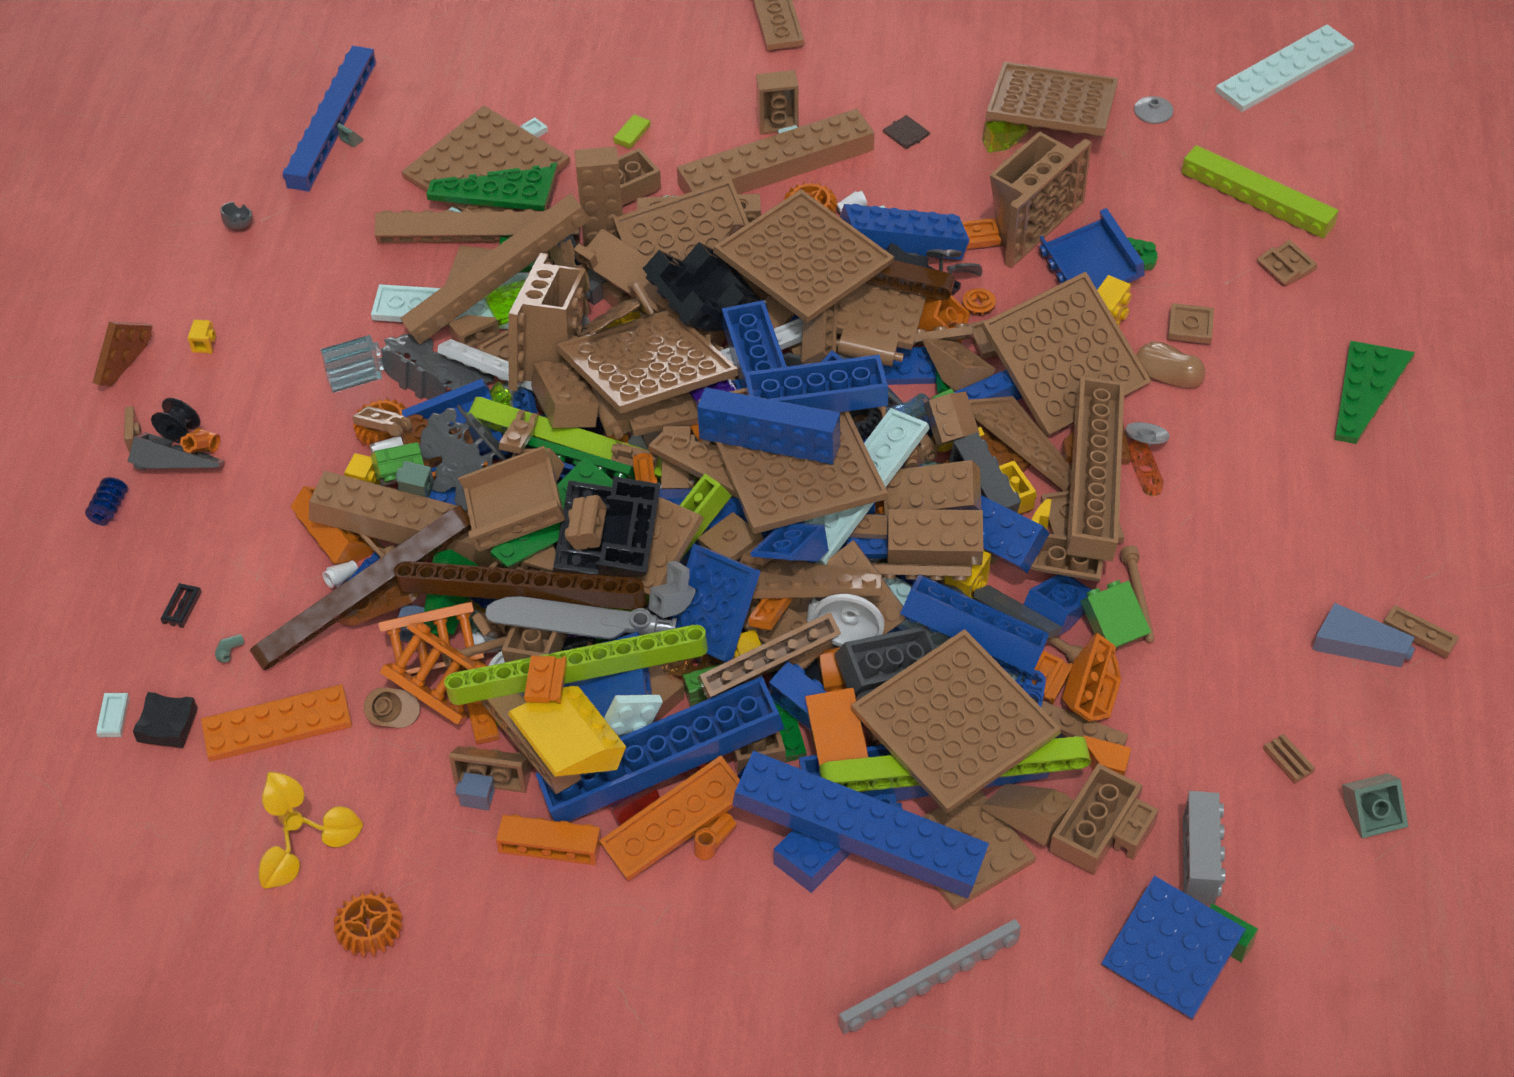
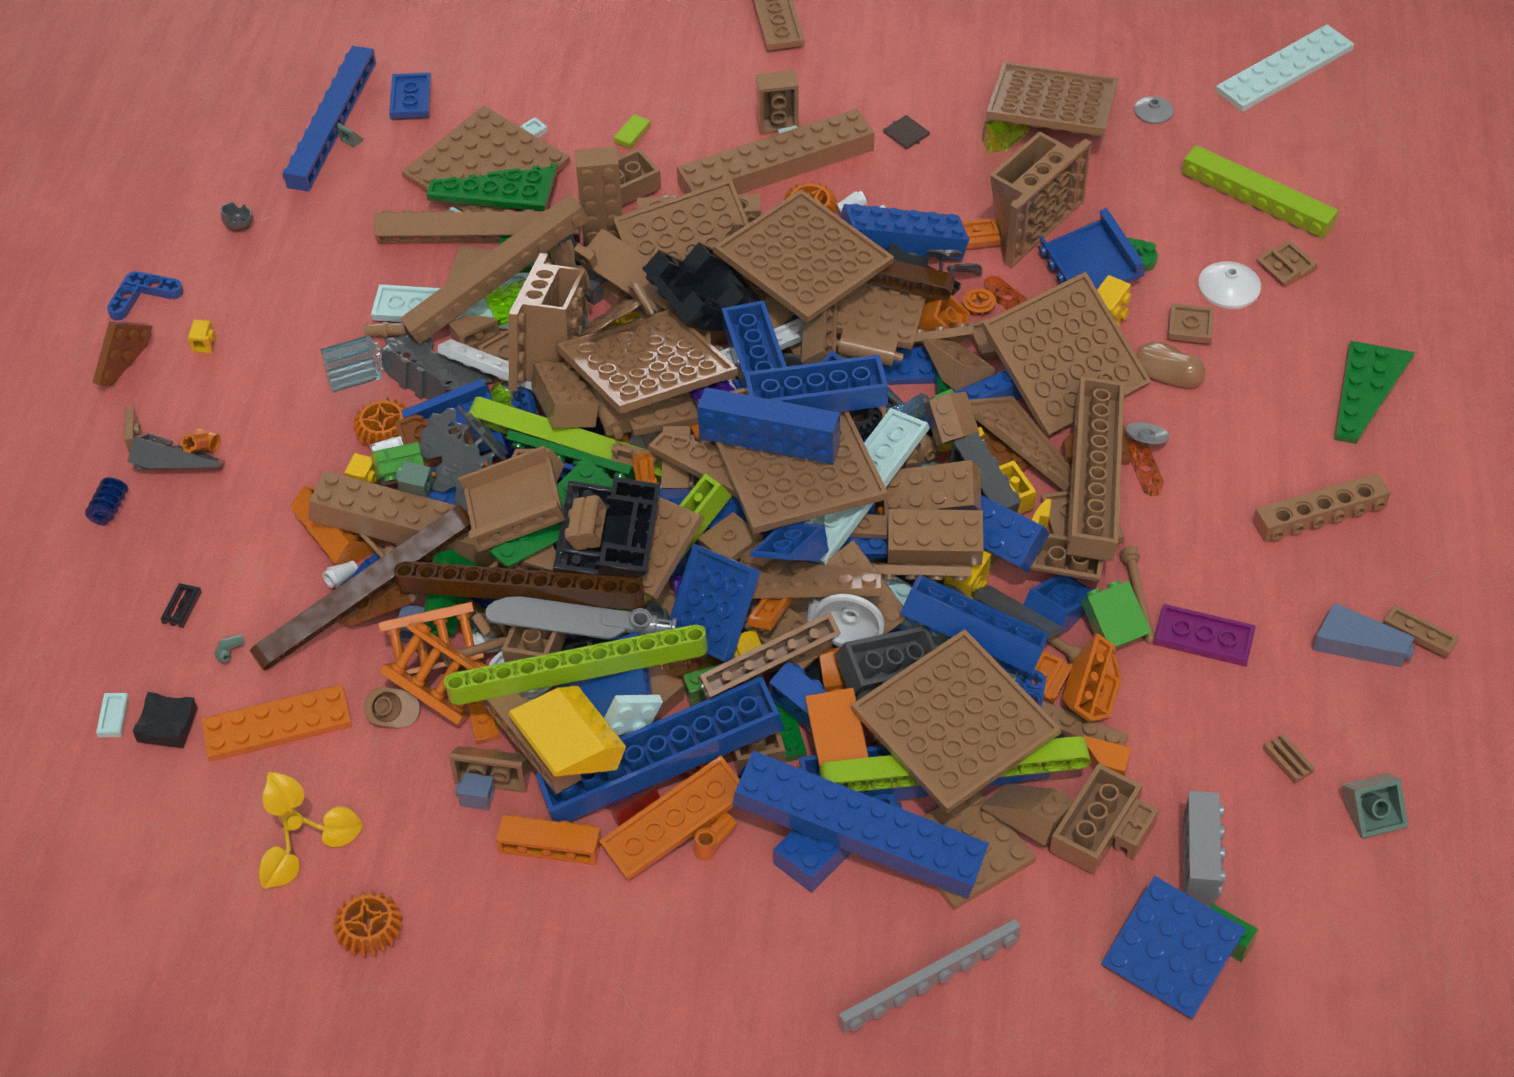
(138, 283): none -> blue beam
(175, 420): black piece -> none
(382, 420): medium nougat hinge -> none
(385, 329): none -> medium nougat pin
(410, 95): none -> blue plate
(518, 433): medium nougat hinge -> none
(545, 679): orange plate -> none
(674, 595): light grey brick -> none
(1003, 289): none -> clear orange beam
(1204, 635): none -> magenta tile
(1229, 285): none -> white dish
(1321, 507): none -> medium nougat brick

